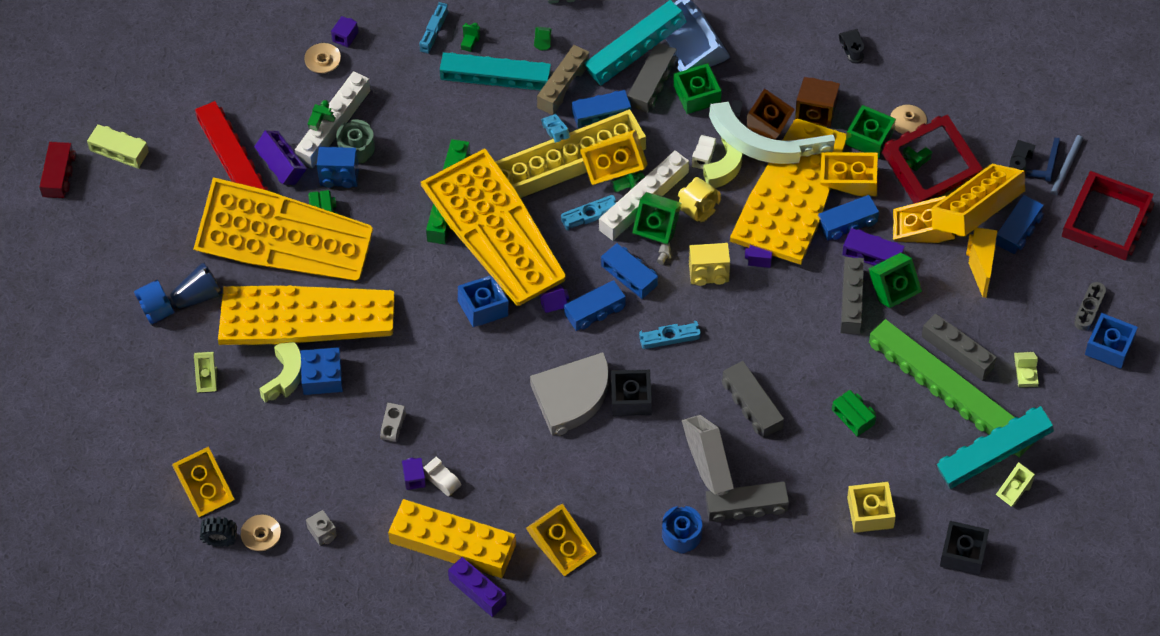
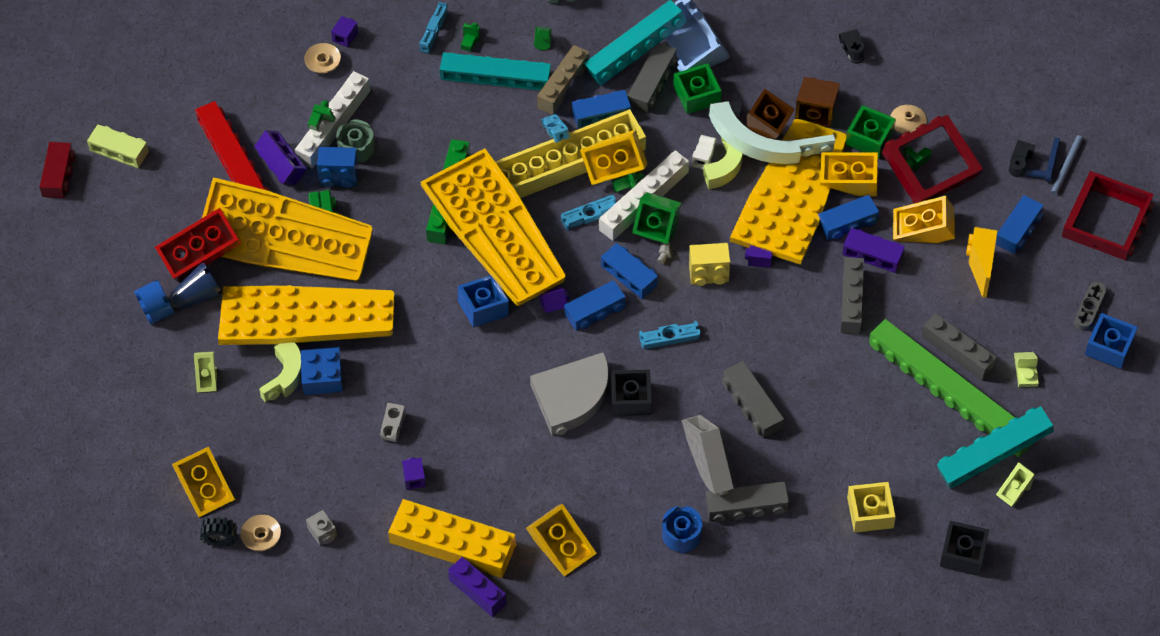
(187, 241): none -> red brick
(441, 477): white leg -> none
(699, 199): light yellow brick -> none
(854, 412): green brick -> none
(895, 280): green brick -> none
(978, 199): yellow brick -> none

